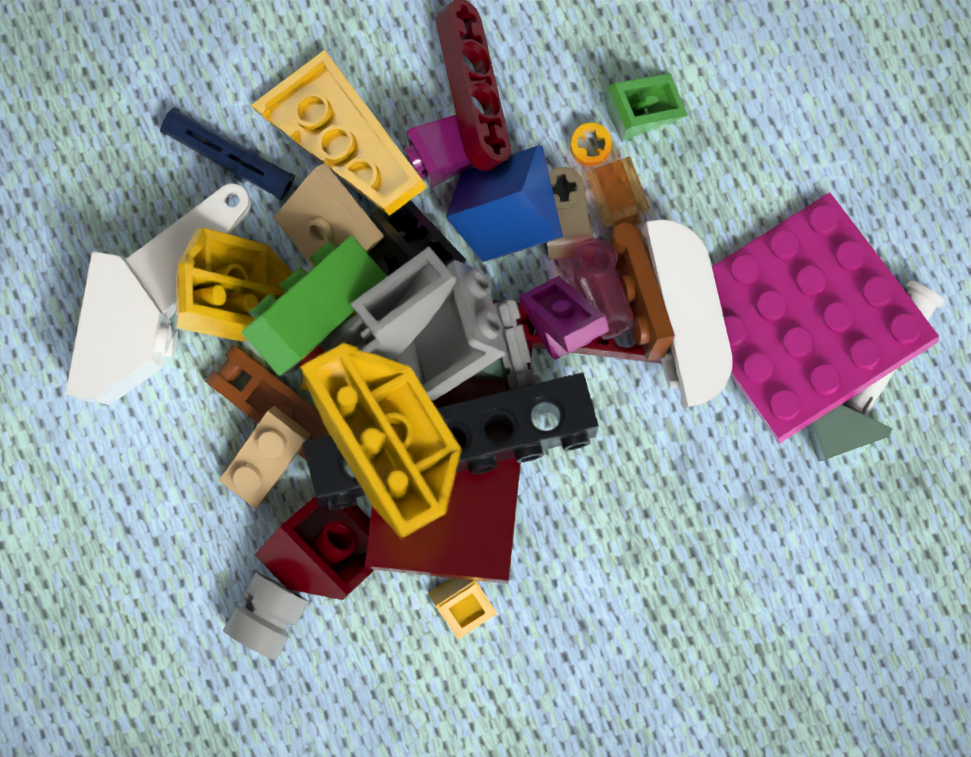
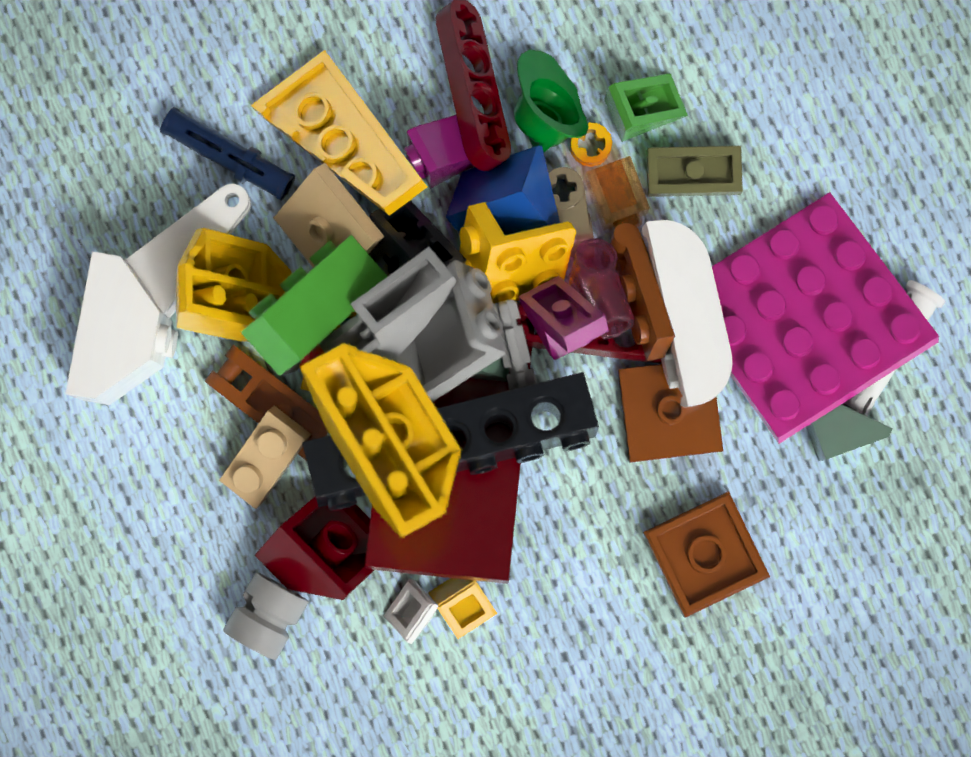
(417, 608): none -> white slope
(515, 260): none -> yellow bracket
(548, 103): none -> green piece
(658, 423): none -> dark orange plate
(694, 171): none -> olive plate
(706, 554): none -> dark orange plate

